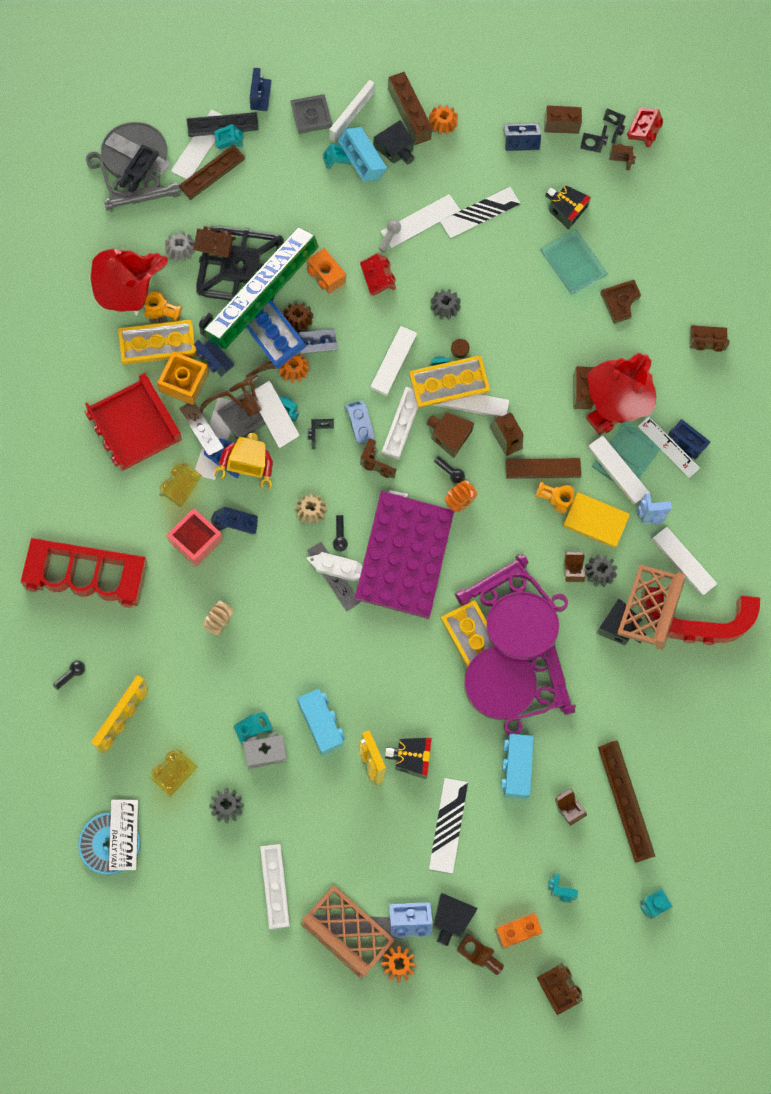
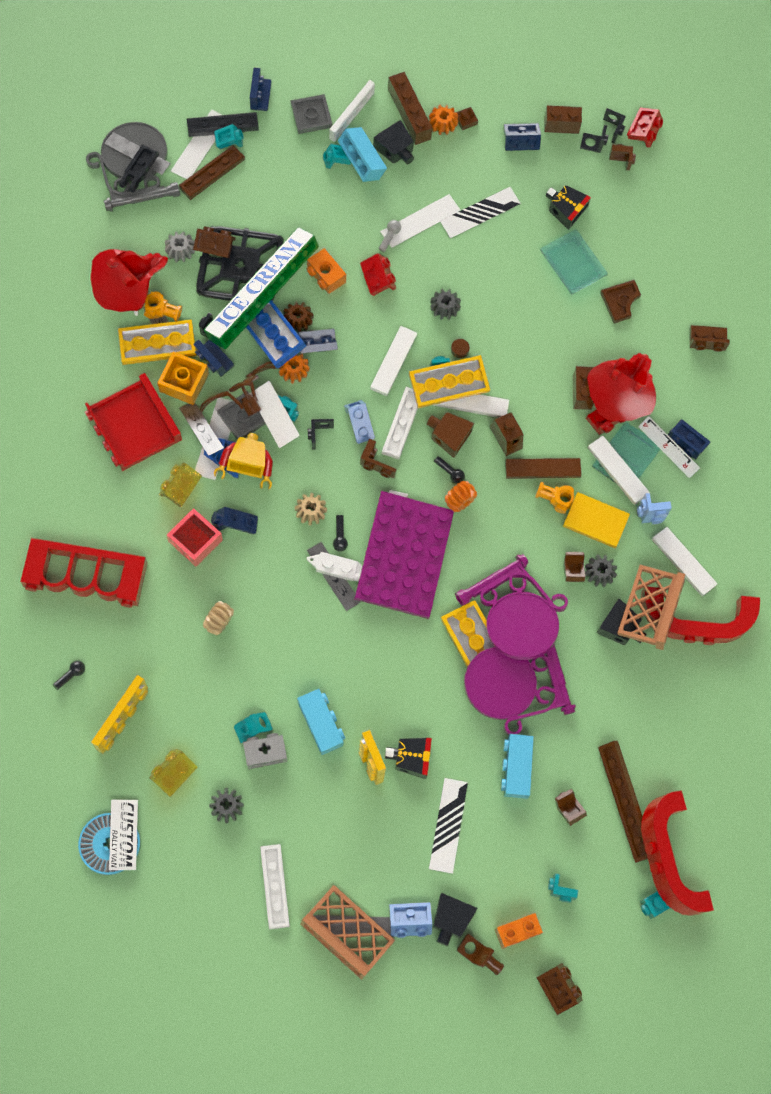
(391, 966): orange gear -> none
(467, 118): none -> reddish brown tile
(662, 860): none -> red arch

